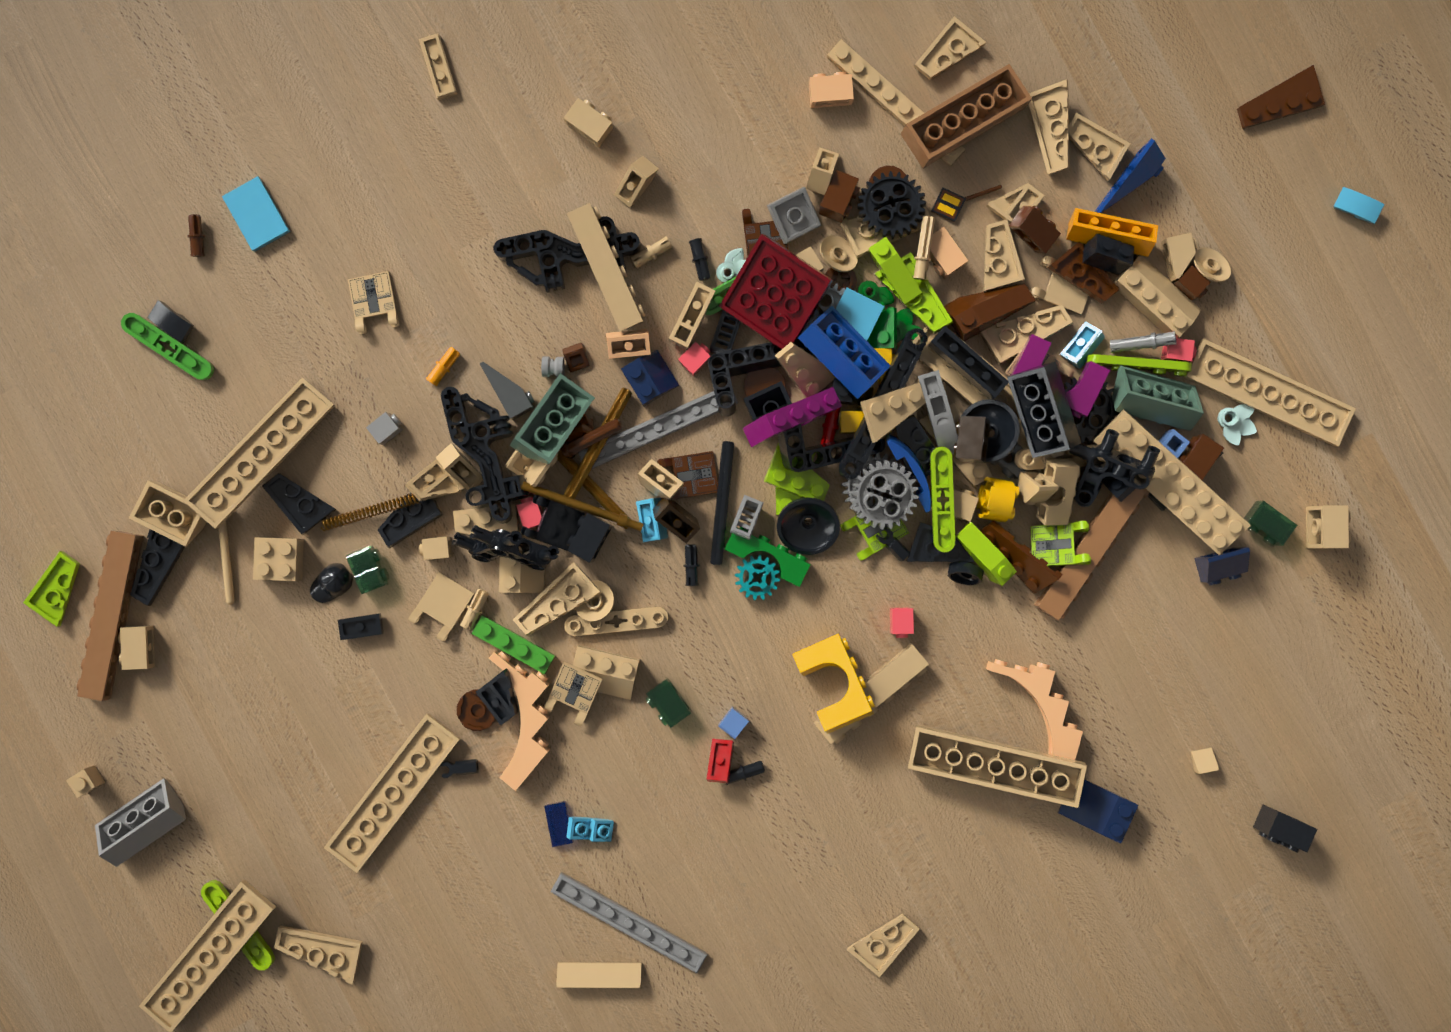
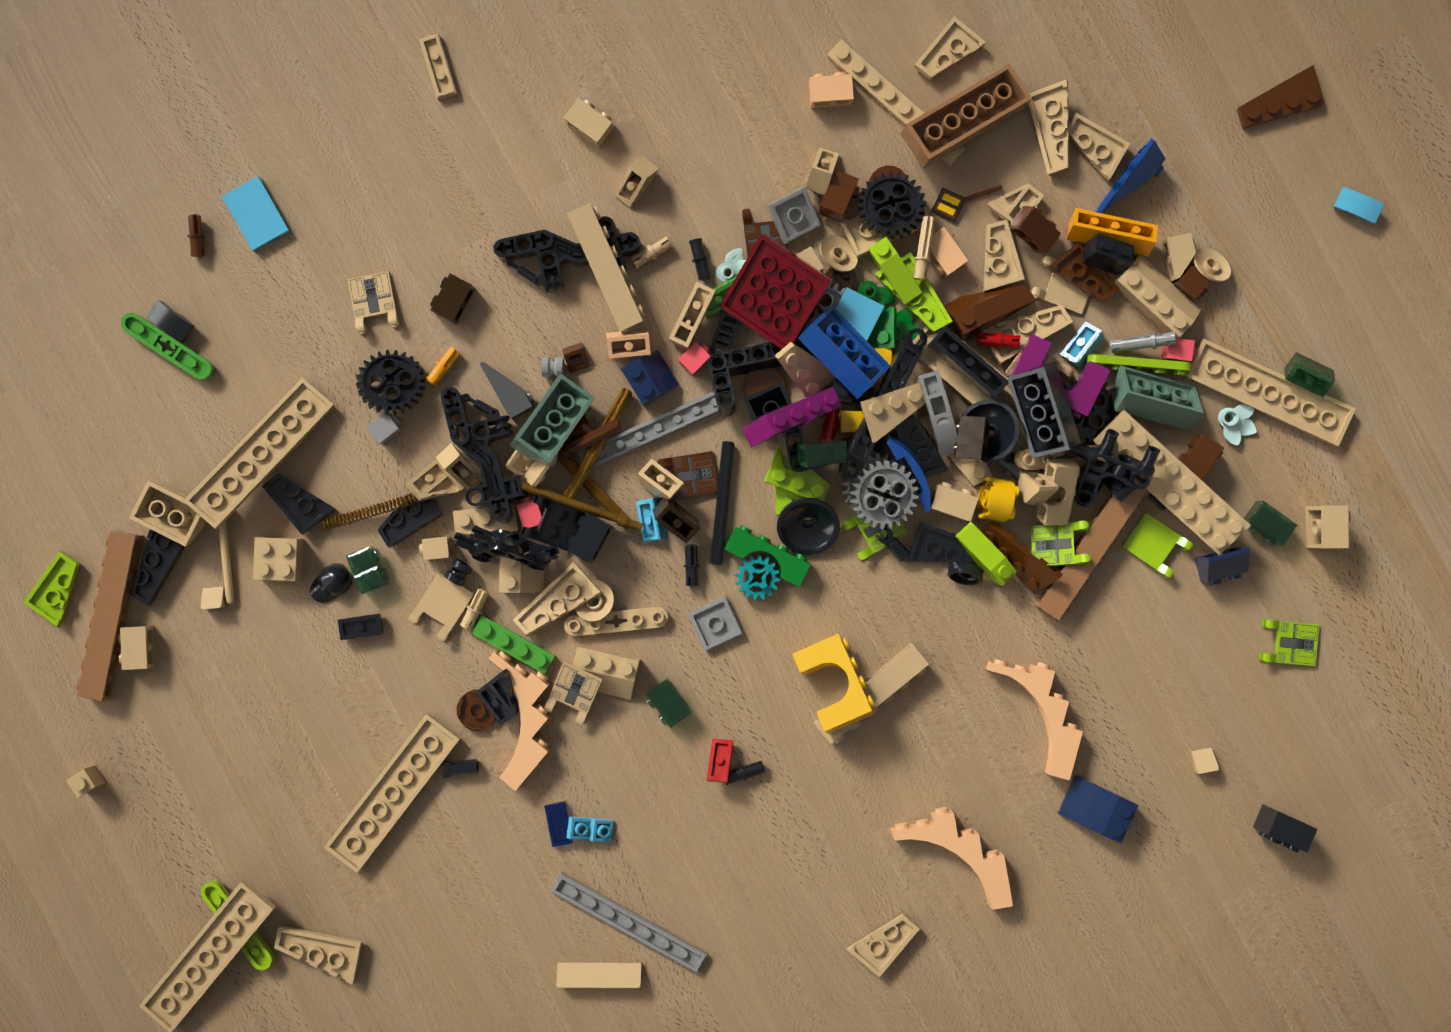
(139, 823): light grey slope -> none
(213, 598): none -> tan slope
(375, 372): none -> black gear
(452, 298): none -> dark brown brick
(458, 572): none -> black wheel
(715, 623): none -> light grey tile
(733, 722): medium blue piece -> none
(752, 504): light grey slope -> none
(822, 453): none -> clear green brick
(901, 622): coral brick -> none
(942, 477): lime piece -> none
(942, 831): none -> light nougat arch
(997, 766): tan brick -> none
(998, 340): none -> red pin
(1153, 542): none -> lime flag
(1174, 442): medium blue brick -> none
(1294, 643): none -> lime flag
(1309, 374): none -> clear green brick

